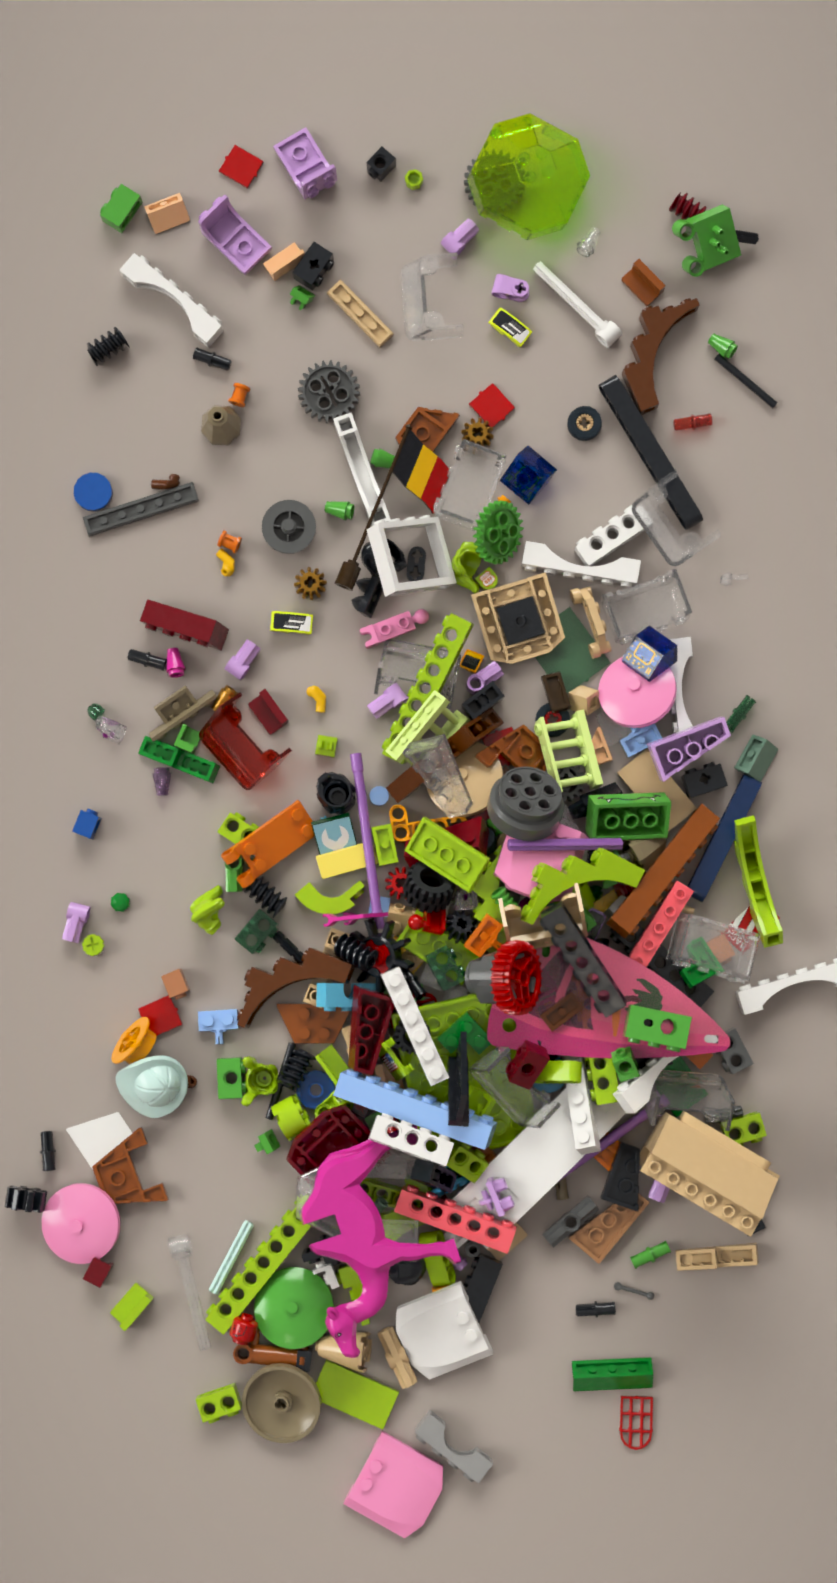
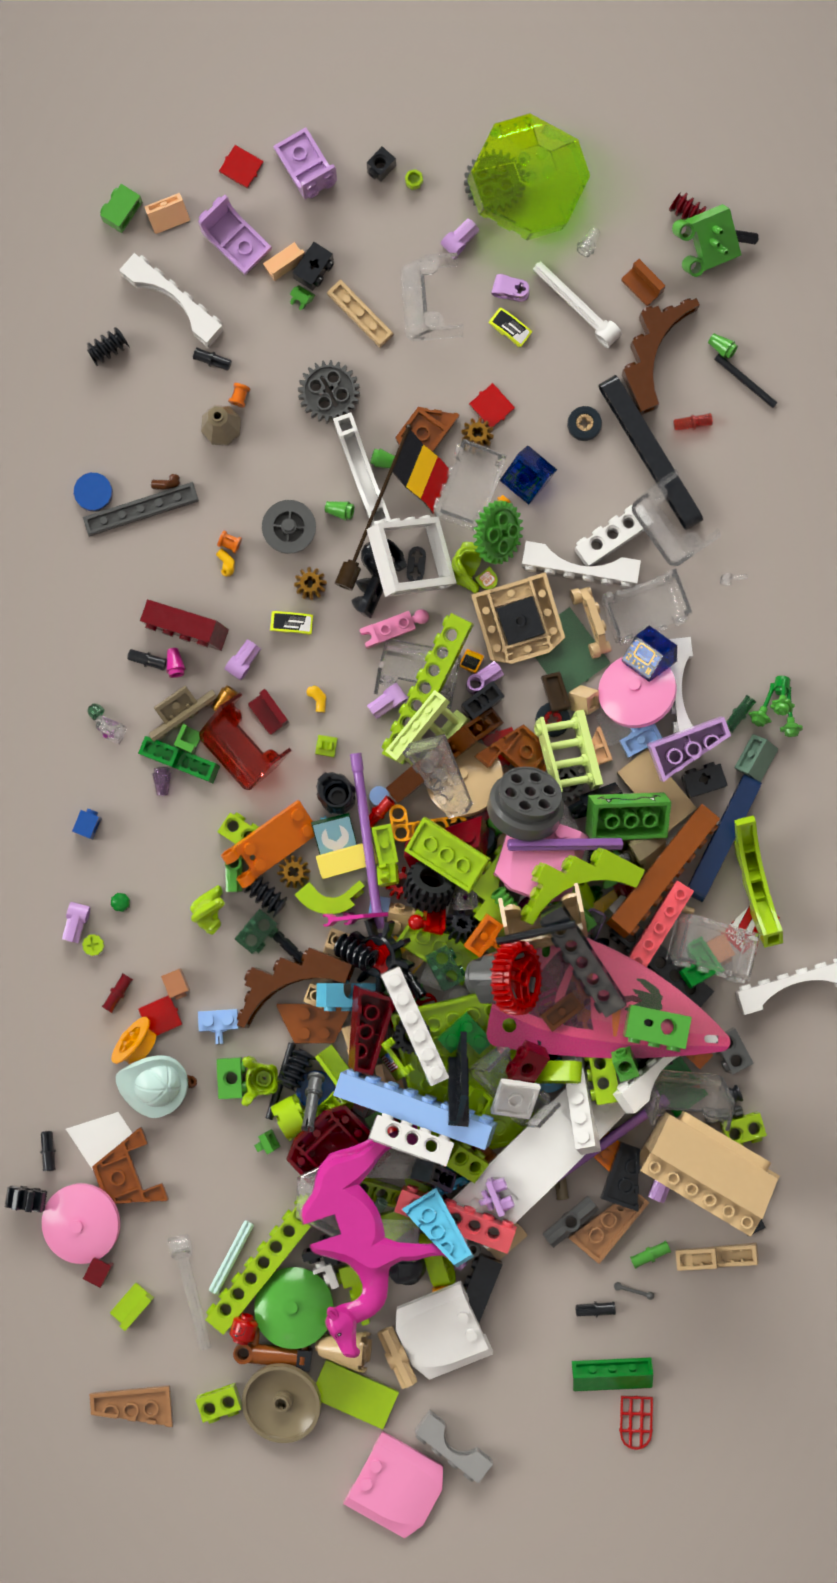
(117, 993): none -> dark red pin
(139, 1404): none -> medium nougat wing
(295, 865): none -> pearl gold gear
(313, 1094): none -> dark grey pin
(380, 810): none -> red axle
(387, 874): none -> lime tile
(438, 1224): none -> medium azure wing
(515, 1098): none -> white tile
(536, 932): none -> black bar
(736, 1094): none -> black bush
(781, 707): none -> bright green plant

